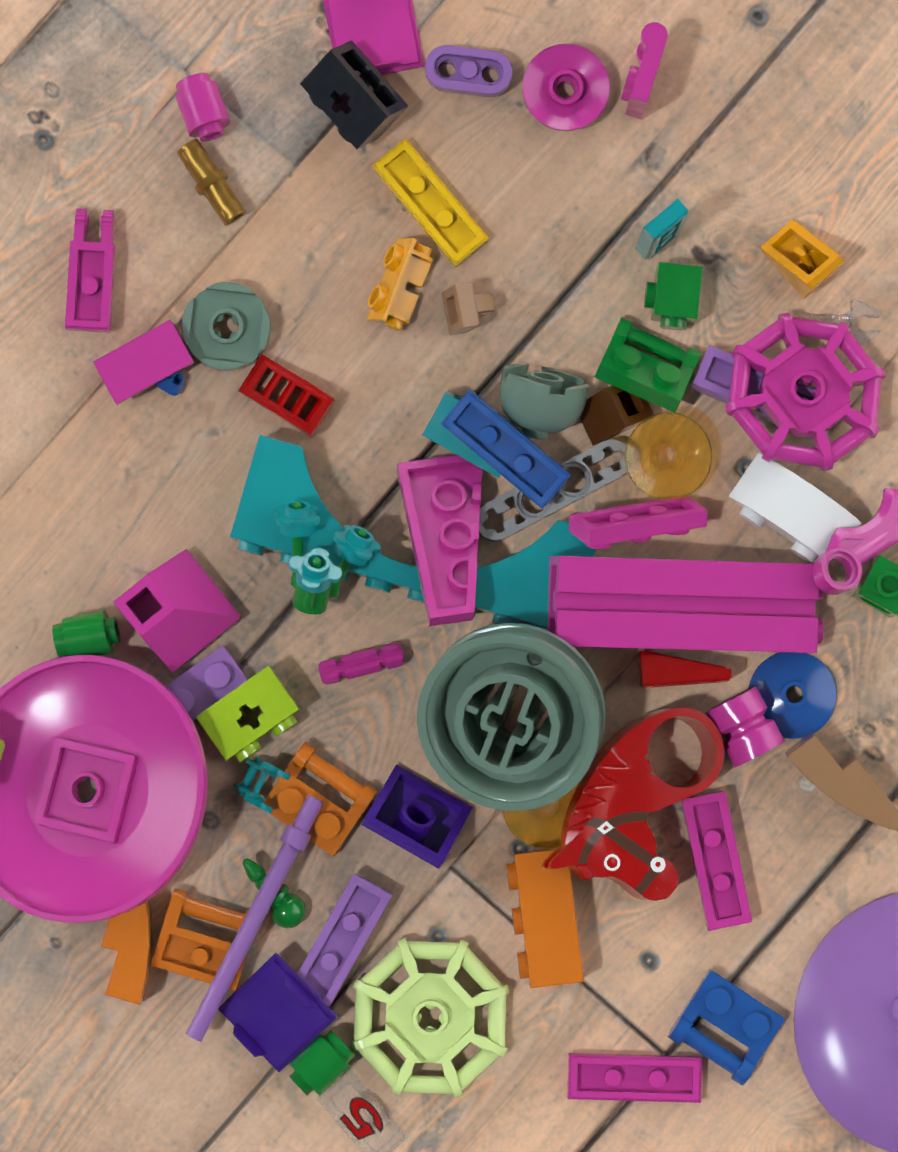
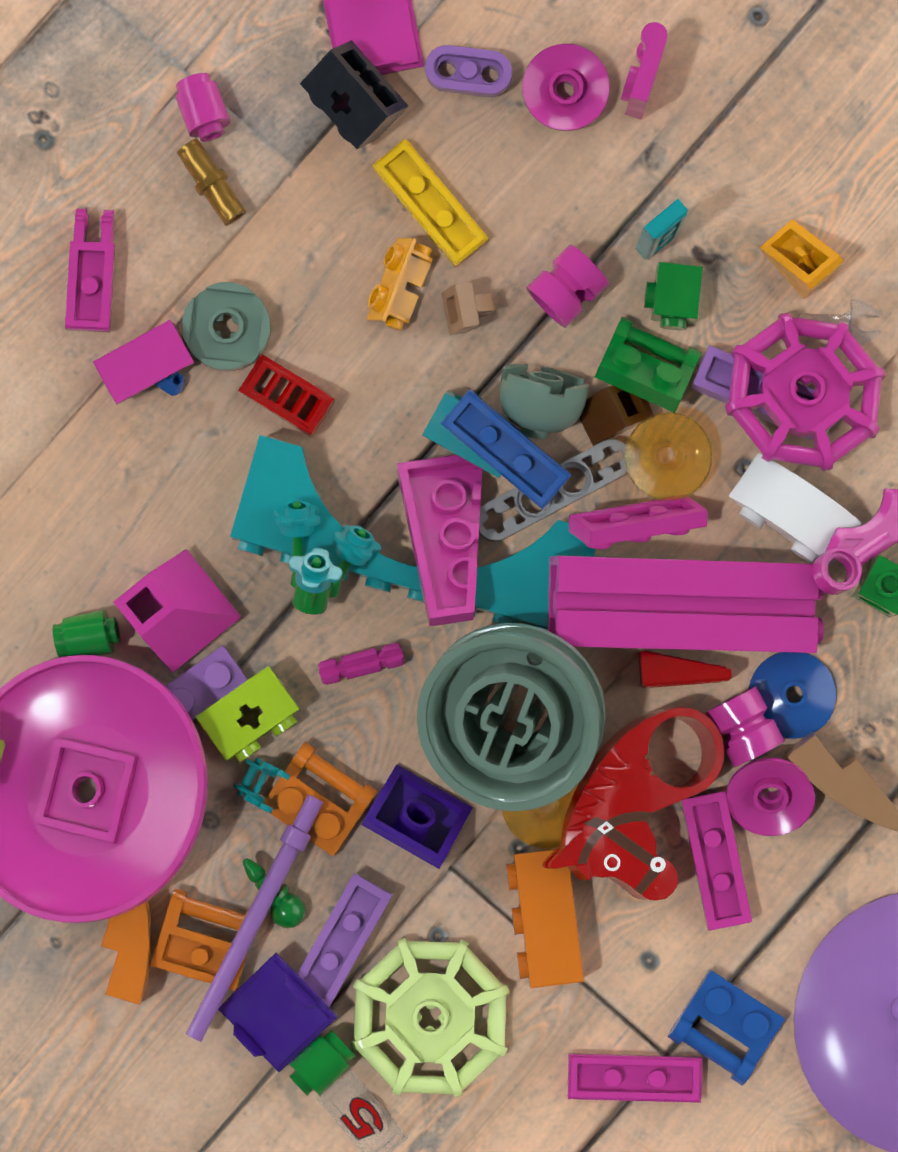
(567, 286): none -> dark pink wheel
(775, 811): none -> dark pink dish

